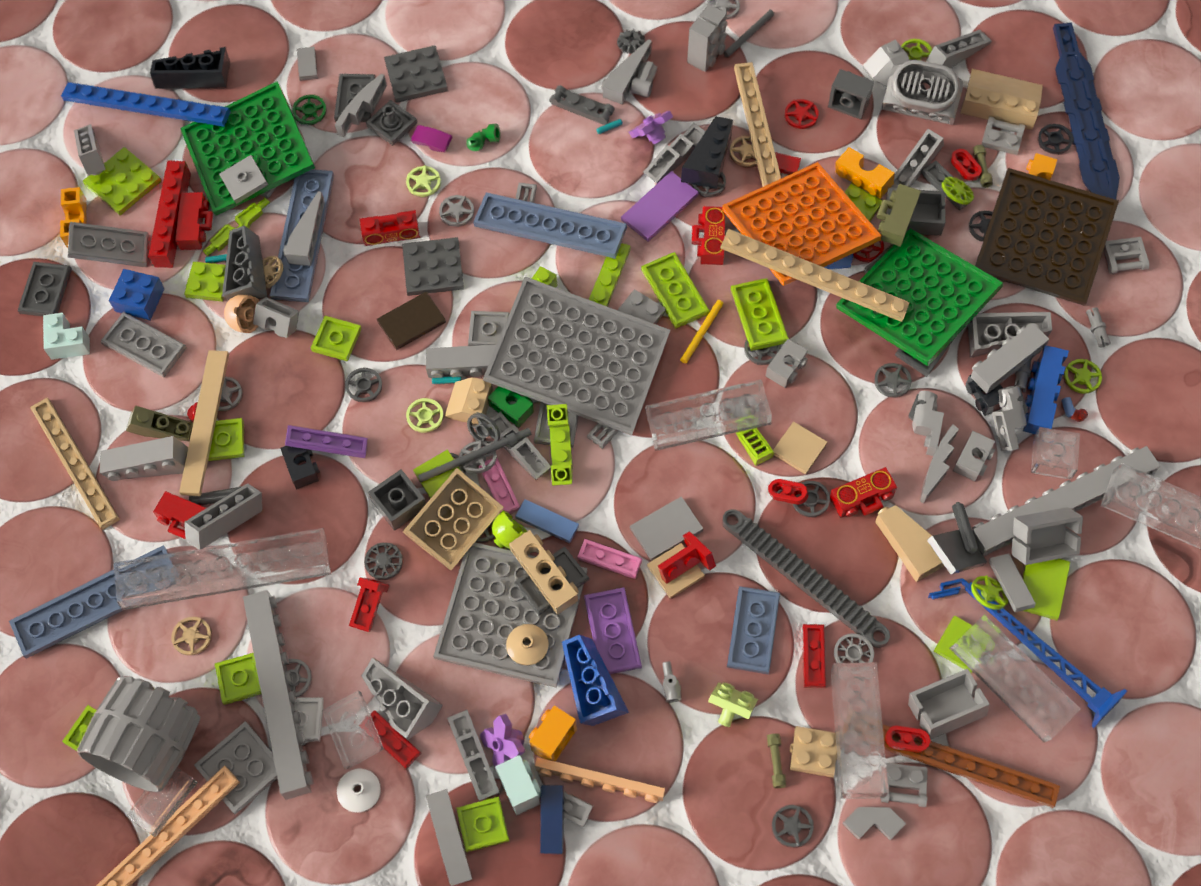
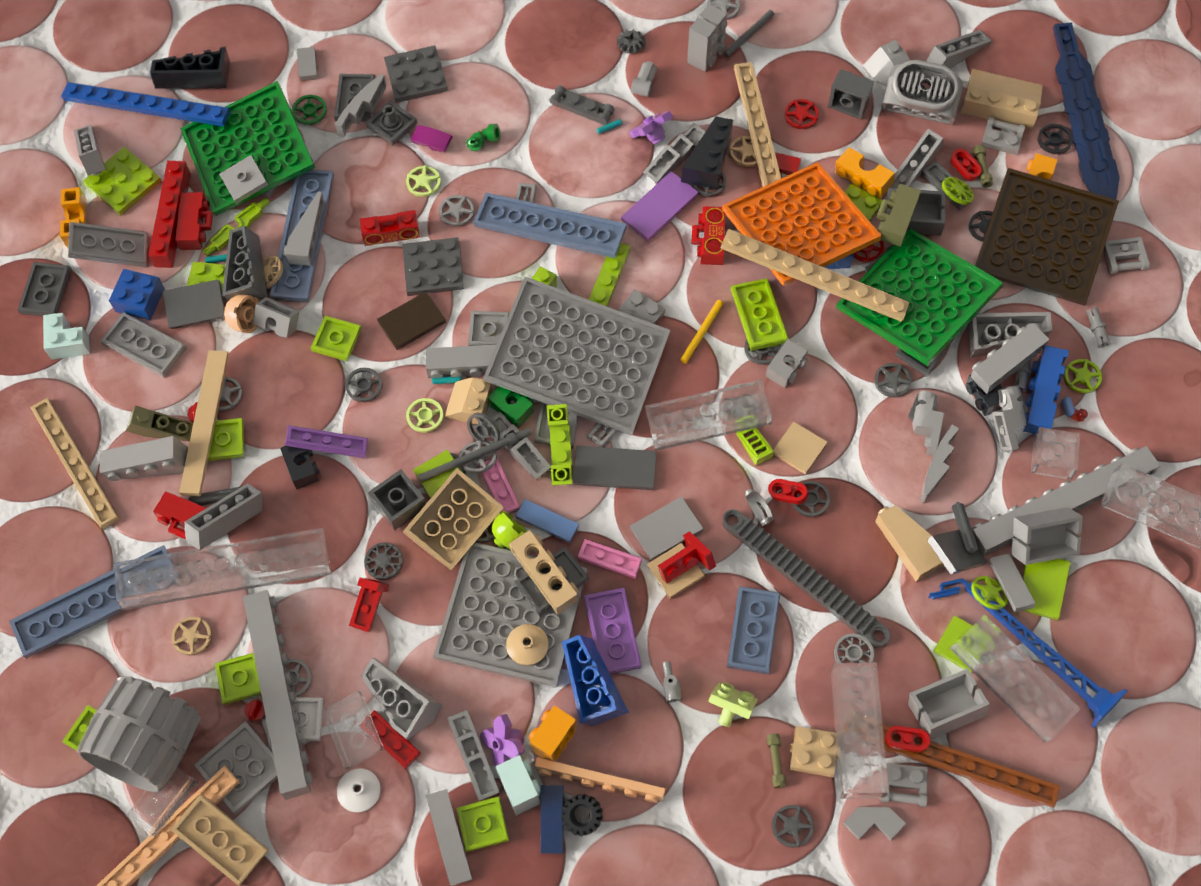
(194, 304): none -> dark grey tile
(219, 839): none -> tan tile
(255, 710): none -> red tile
(595, 811): none -> black tyre
(614, 467): none -> dark grey tile
(620, 80): light grey slope -> none
(675, 290): lime tile -> none
(754, 499): none -> light grey helmet
(814, 656): red tile -> none
(864, 490): red piece -> none
(916, 52): lime wheel -> none
(976, 446): light grey brick -> none

